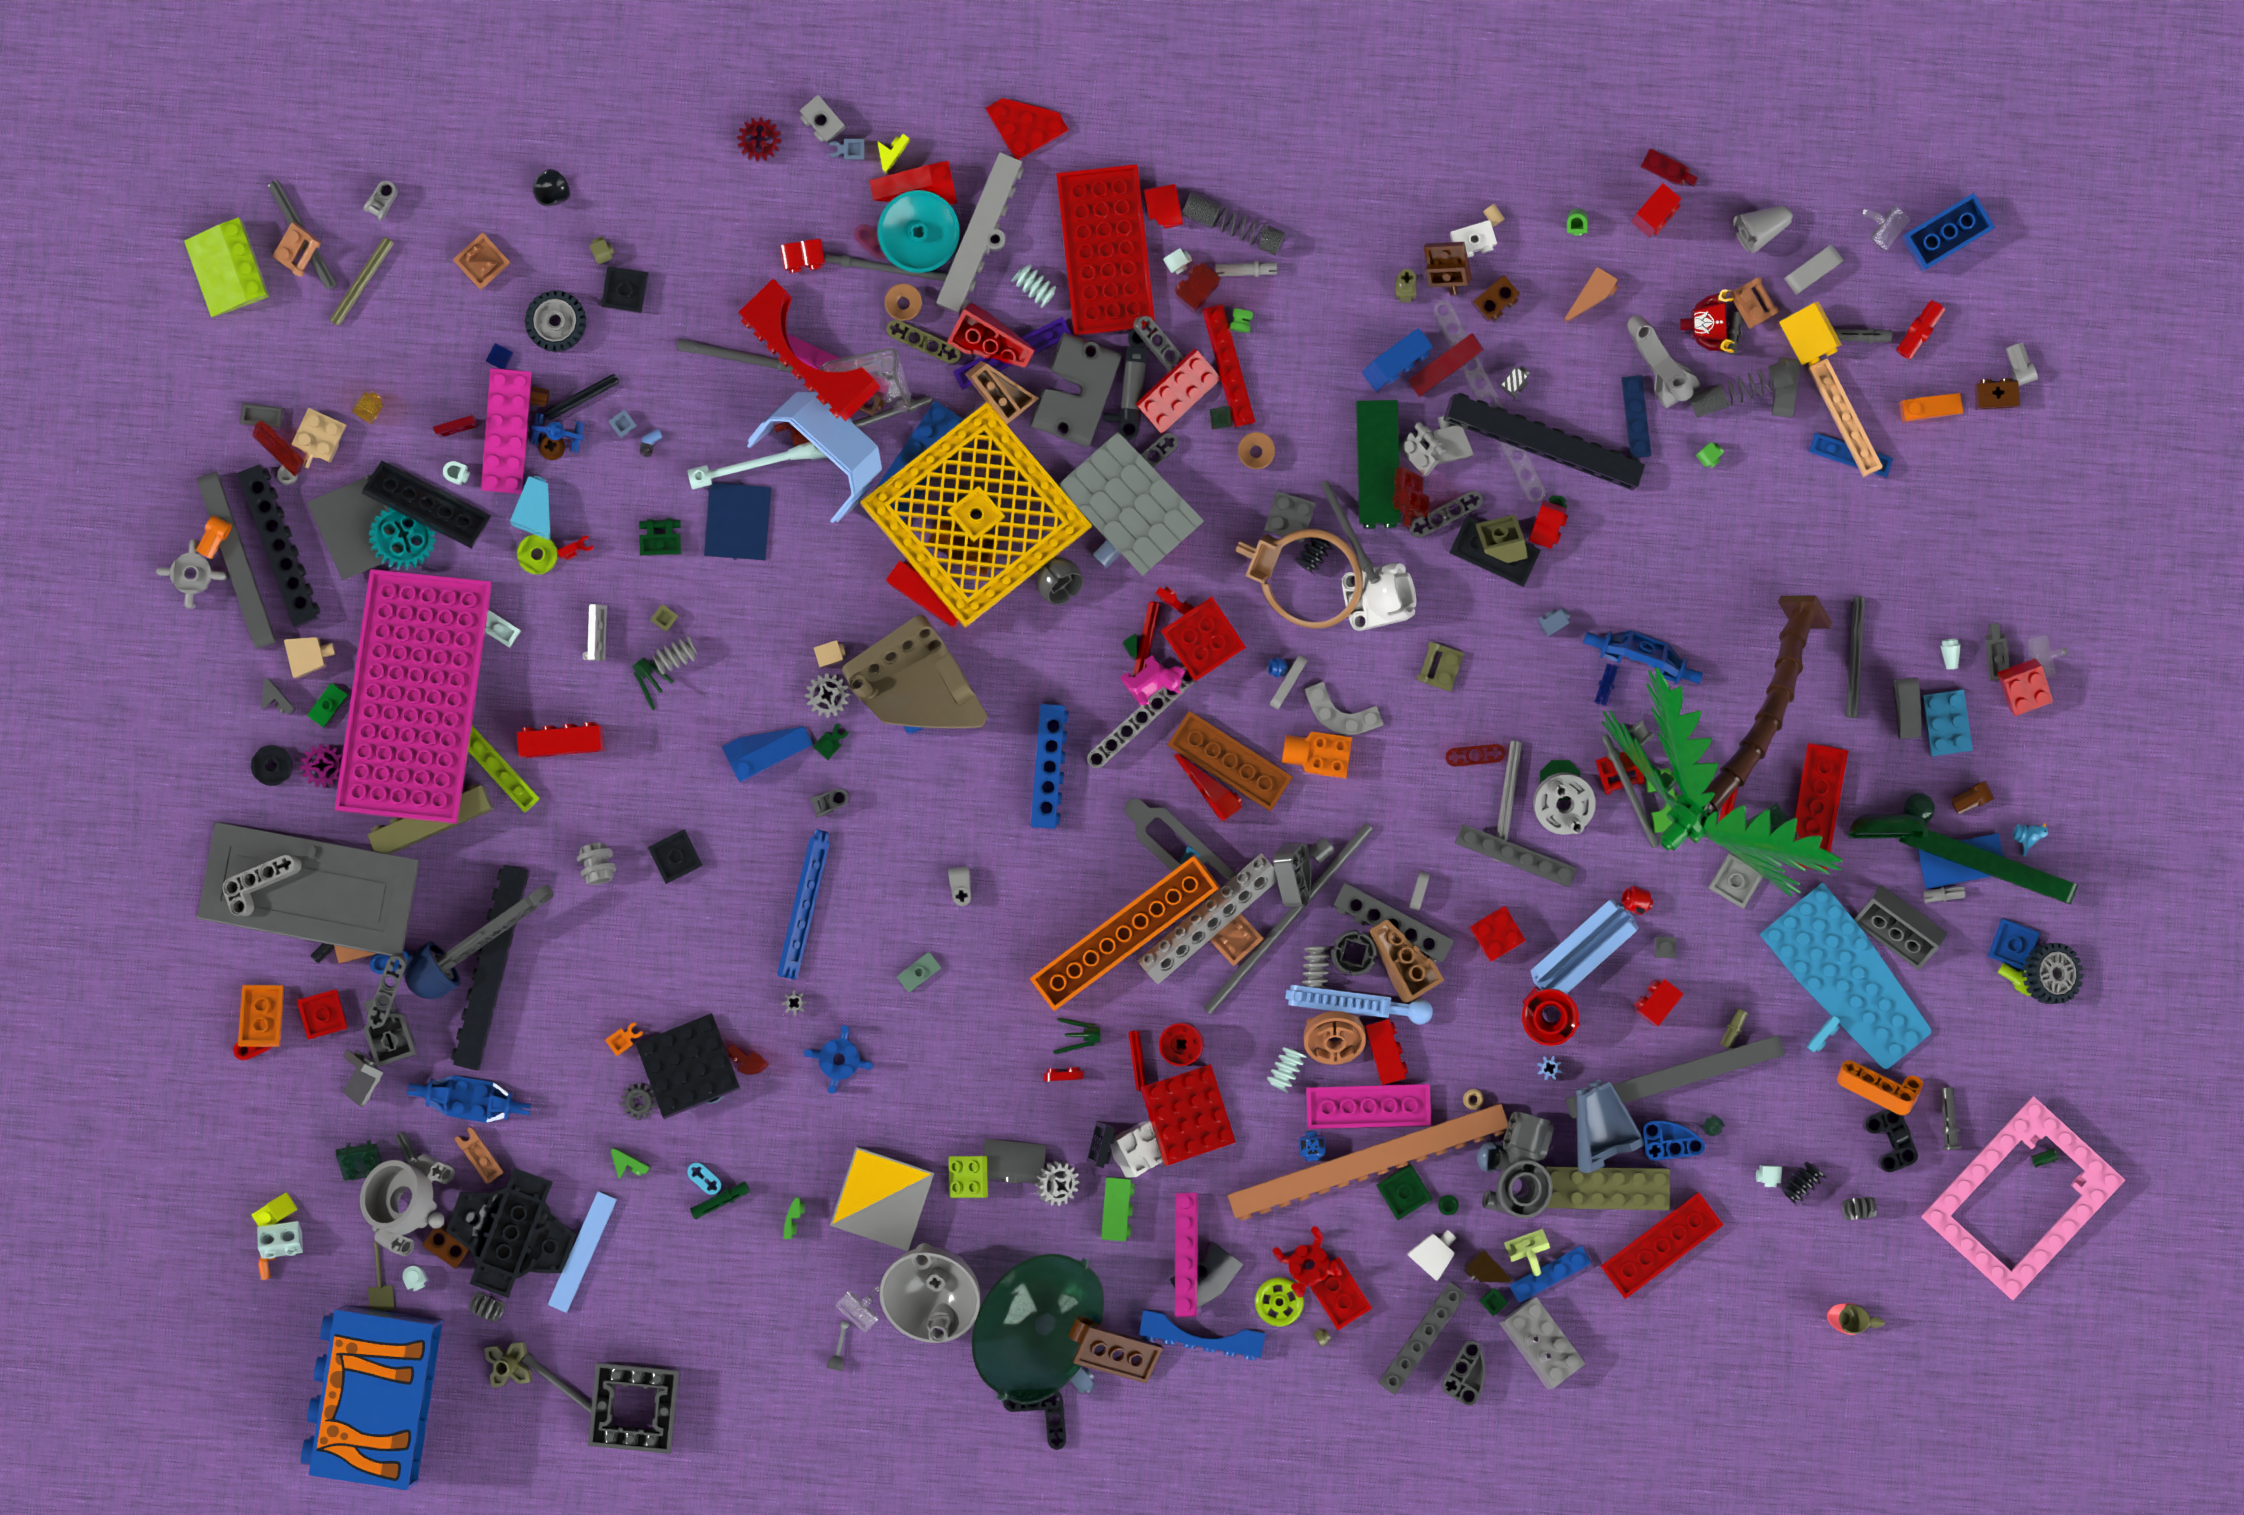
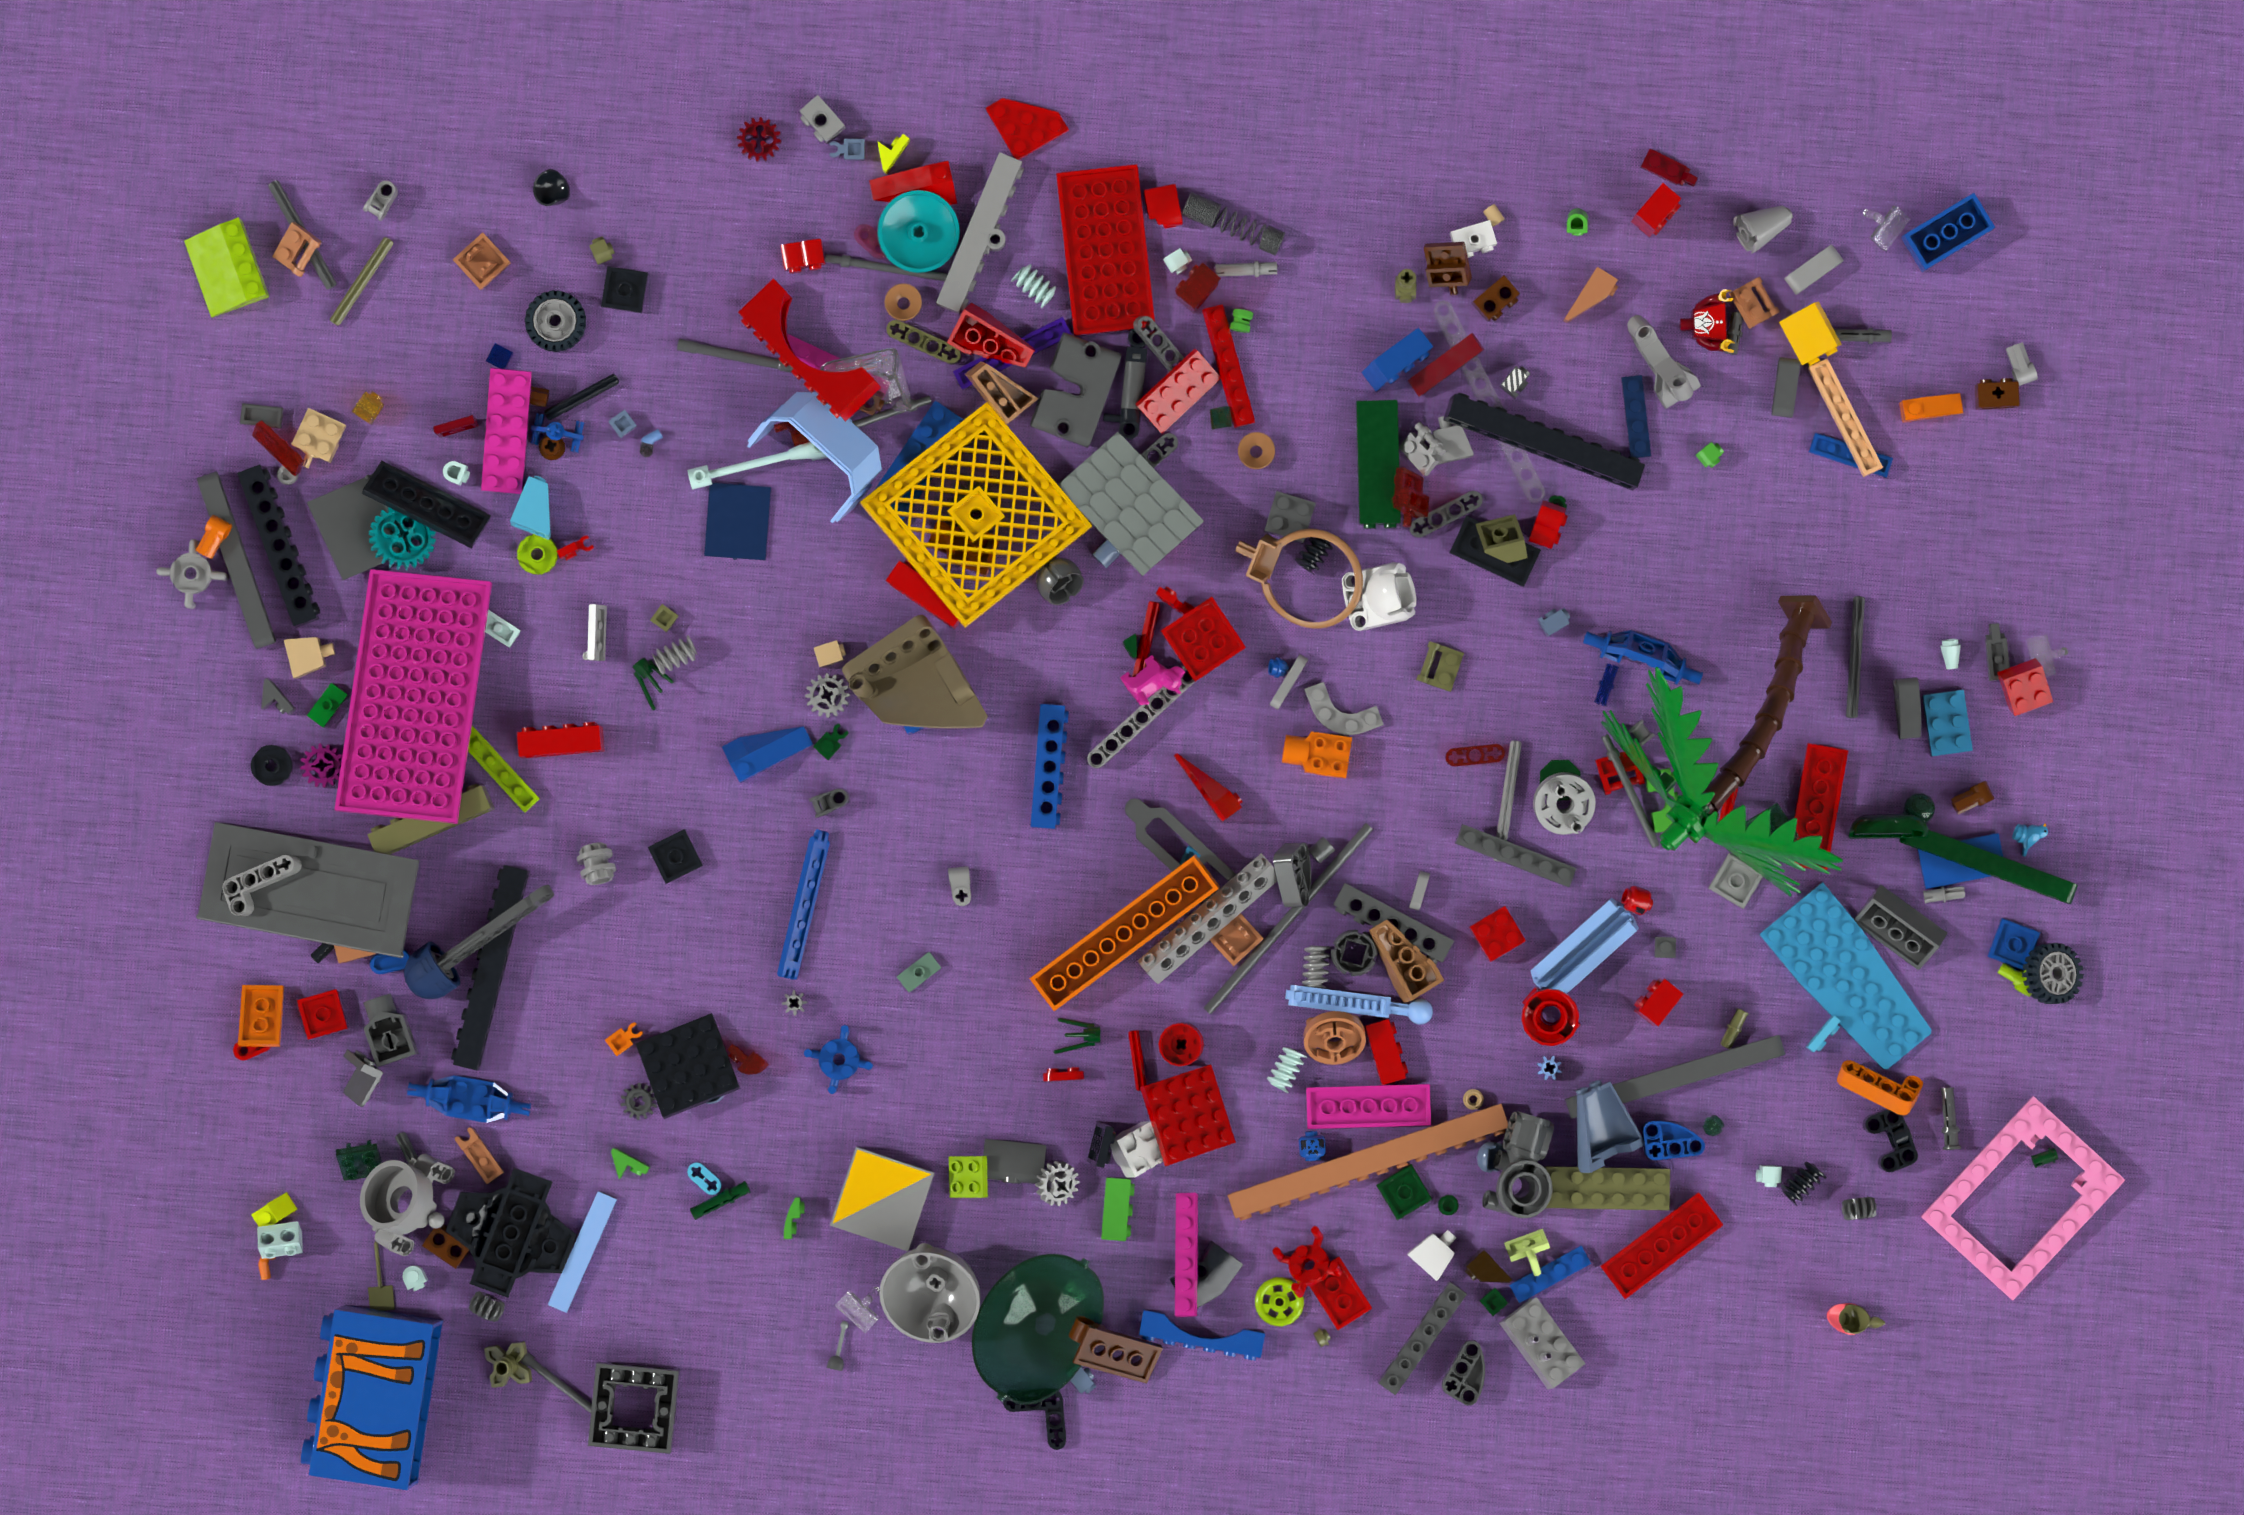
(389, 991): dark grey beam -> none
(660, 544): dark green plate -> none
(1229, 761): dark orange plate -> none
(1365, 563): dark grey bar -> none
(1714, 399): dark grey piece -> none
(1920, 329): red piece -> none

